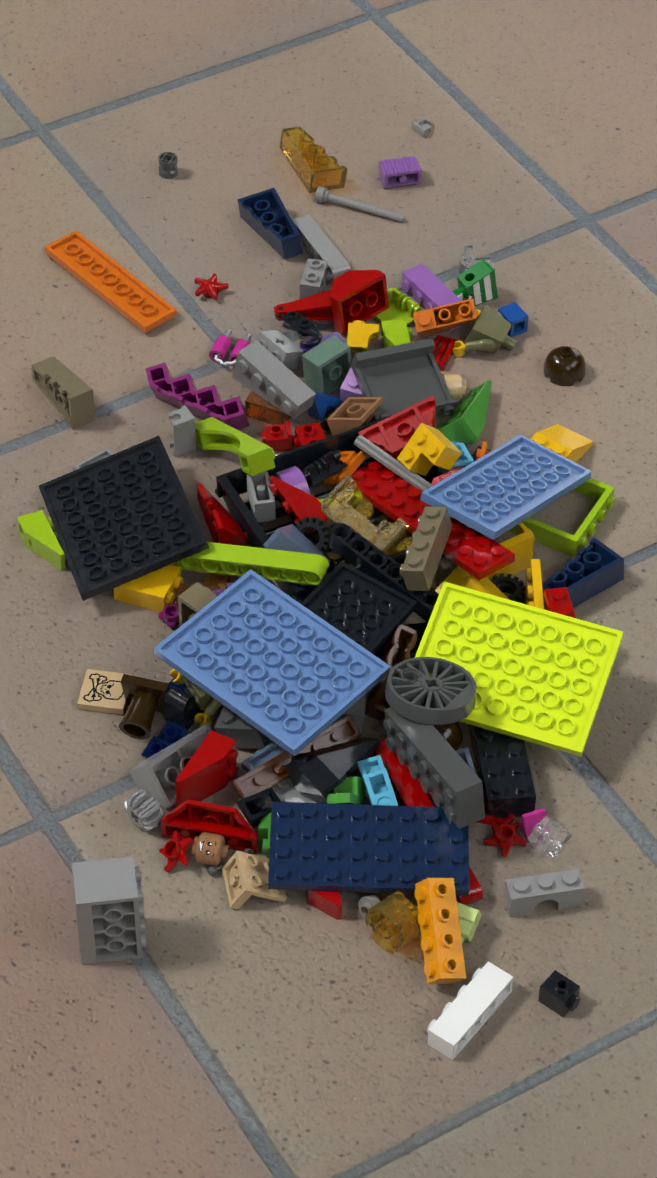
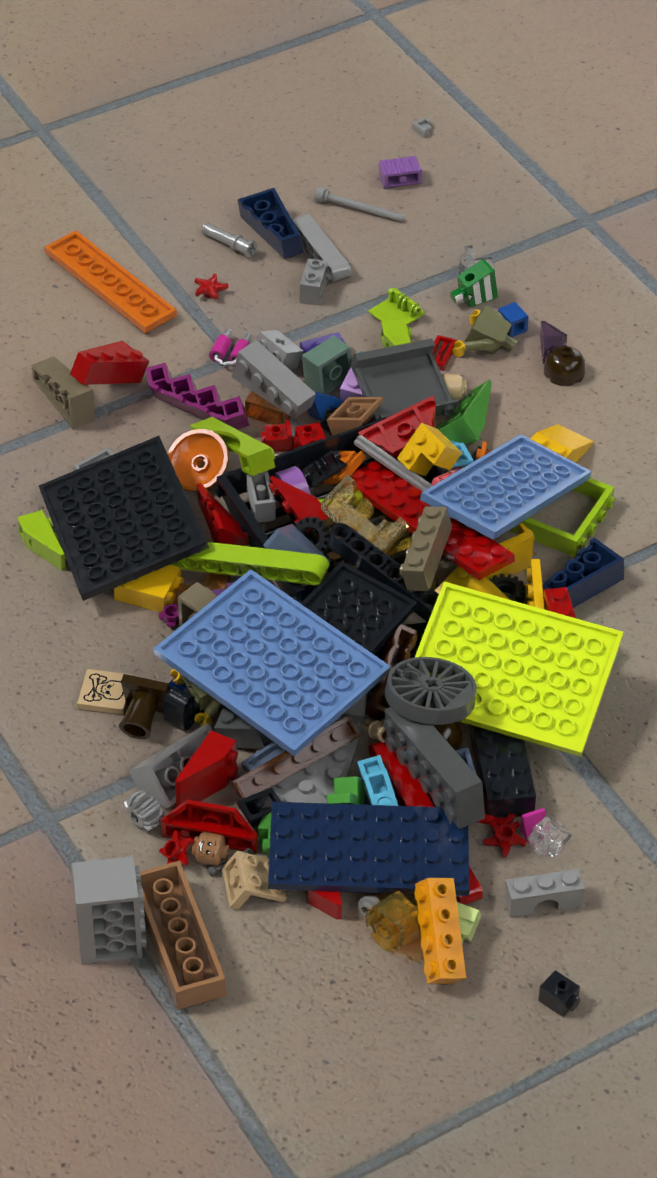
(109, 365): none -> red wedge
(168, 165): dark grey wheel -> none
(169, 734): clear blue slope -> none
(180, 937): none -> medium nougat brick
(183, 431): light grey hinge -> none
(194, 449): none -> orange dish
(236, 242): none -> light grey pin
(311, 161): clear yellow wedge -> none
(324, 768): black wedge -> none
(352, 298): red slope -> none
(361, 335): yellow brick -> none
(374, 729): none -> tan axle
(427, 289): medium lavender brick -> none
(444, 317): orange slope -> none
(469, 1010): white brick -> none
(550, 338): none -> clear purple slope

